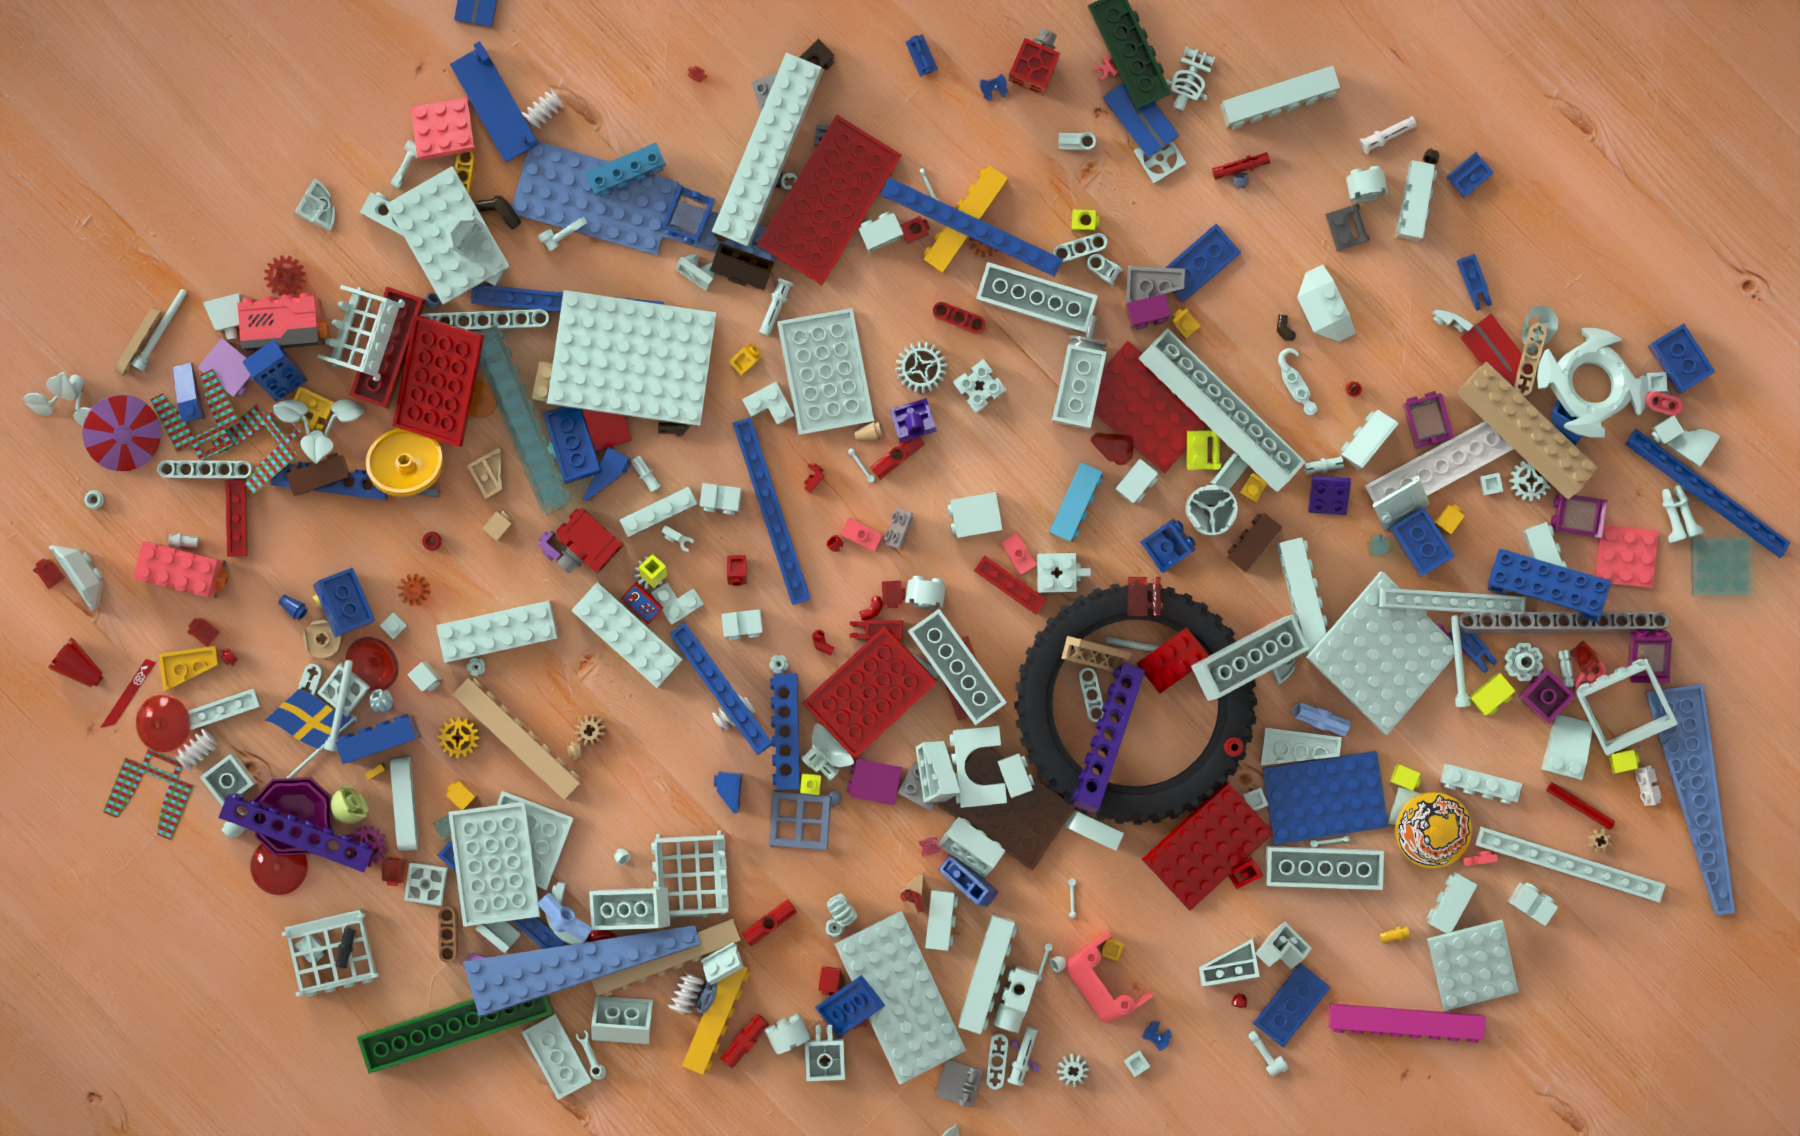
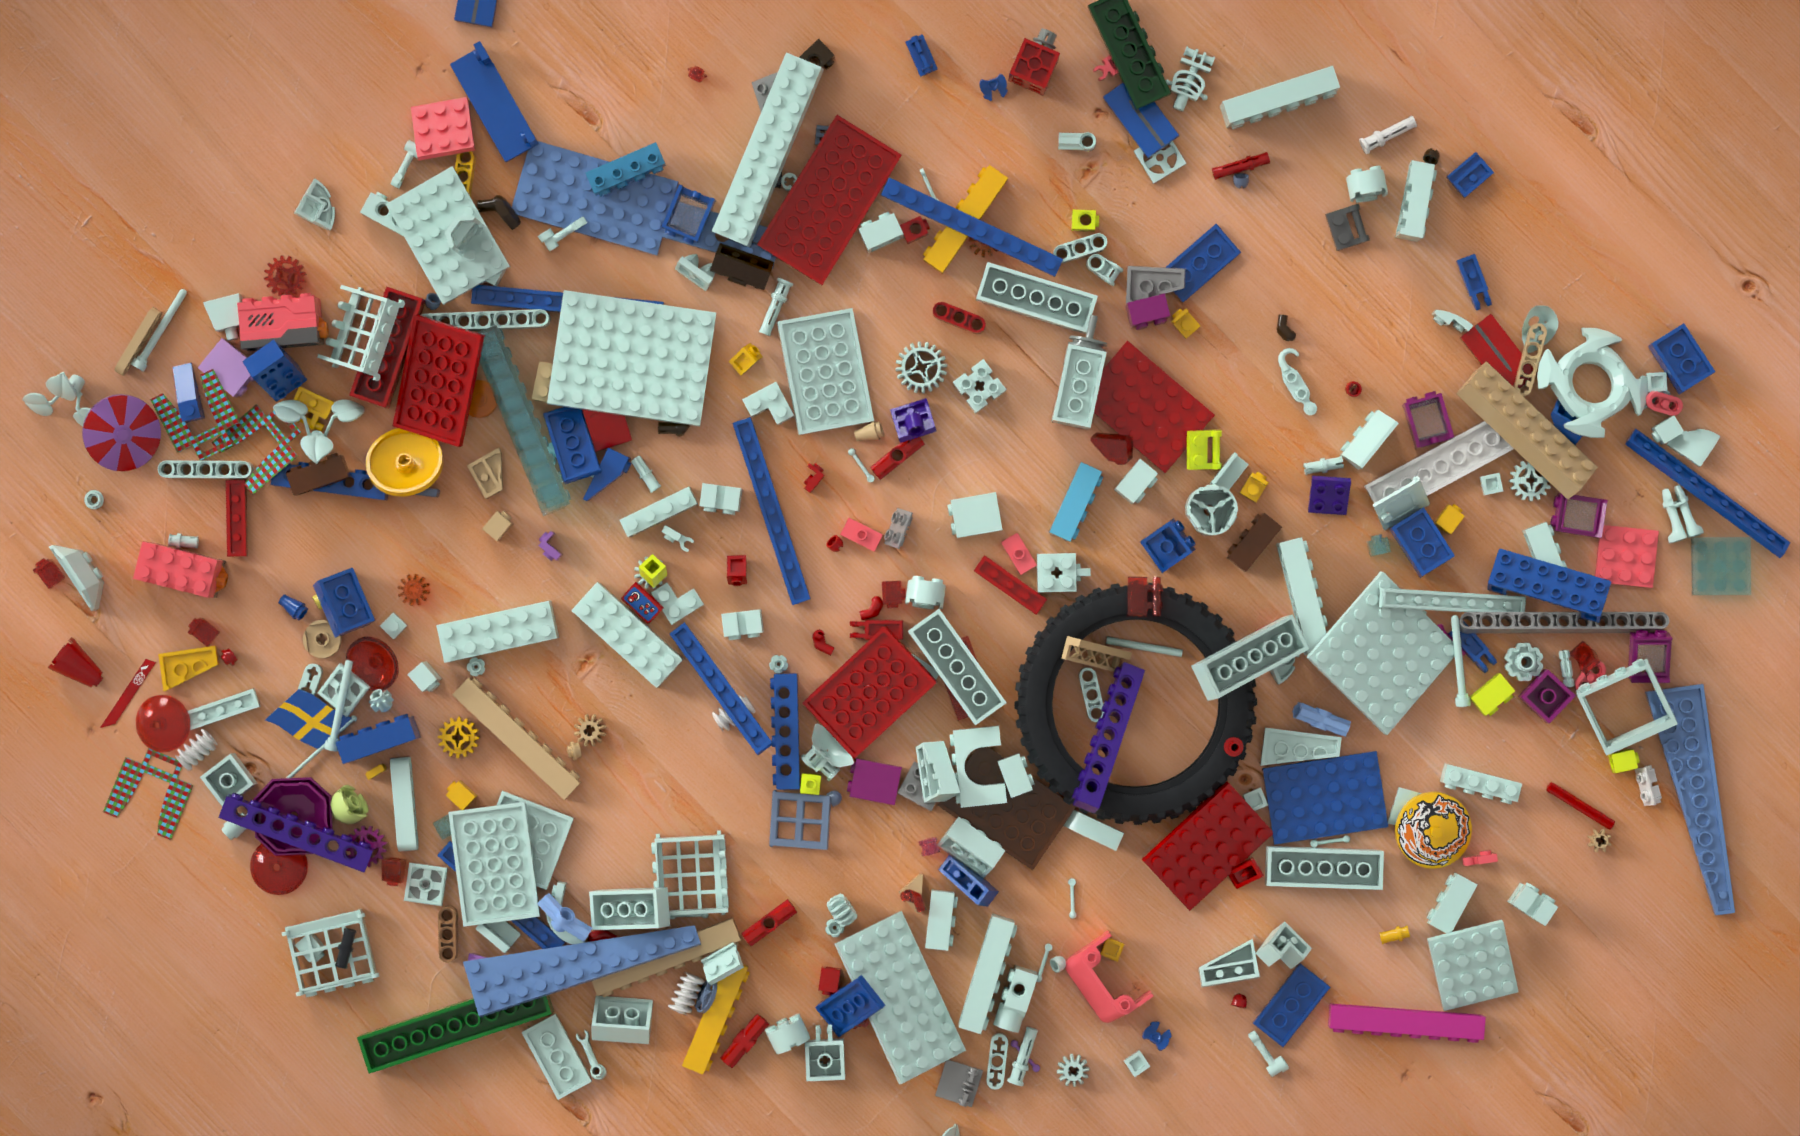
(427, 545): red plate -> none
(543, 109): white piece -> none
(586, 542): red piece -> none
(622, 856): light aqua hinge -> none
(729, 788): blue slope -> none
(1172, 660): red plate -> none
(1222, 410): light aqua brick -> none
(1324, 306): light aqua wedge -> none
(1405, 777): neon yellow brick -> none
(1568, 747): light aqua slope -> none
(1570, 864): light aqua plate -> none

